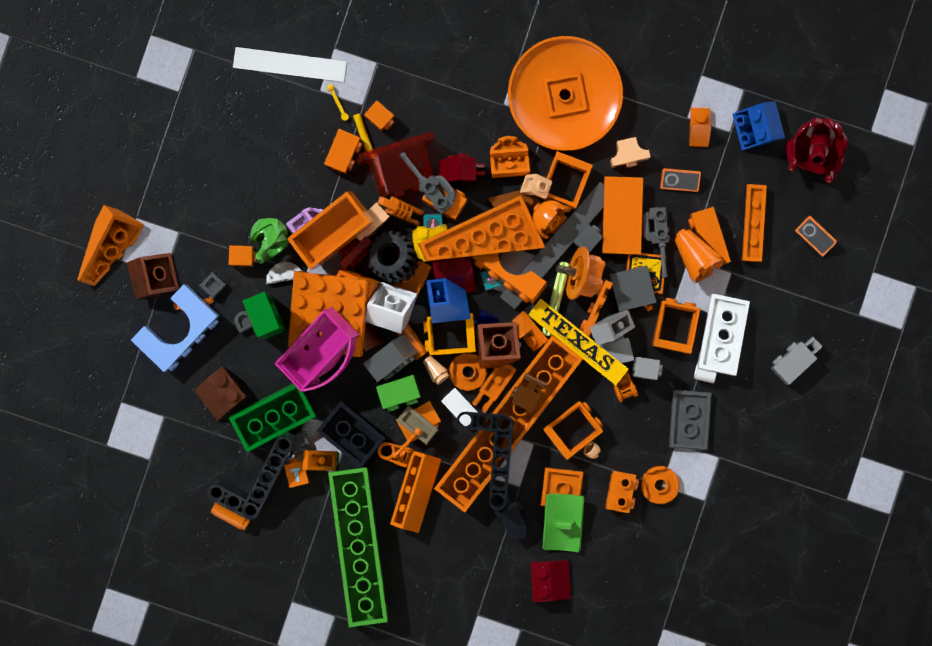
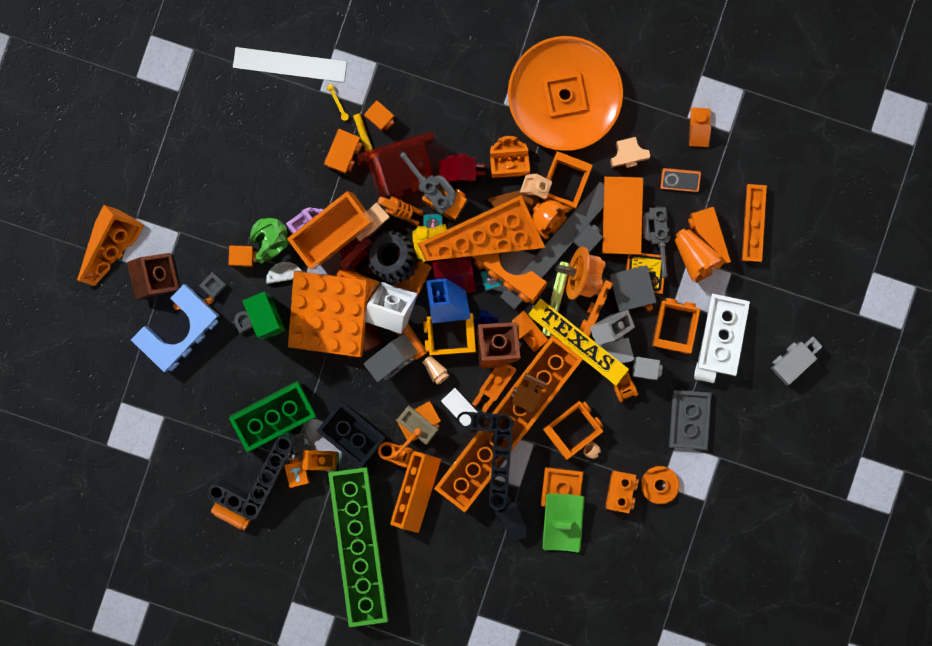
(220, 393): copper slope -> none
(306, 365): dark pink piece -> none
(398, 392): bright green brick -> none
(459, 379): orange tile -> none
(550, 580): dark red slope -> none
(758, 125): blue slope -> none
(816, 236): slope -> none
(818, 148): dark red piece -> none

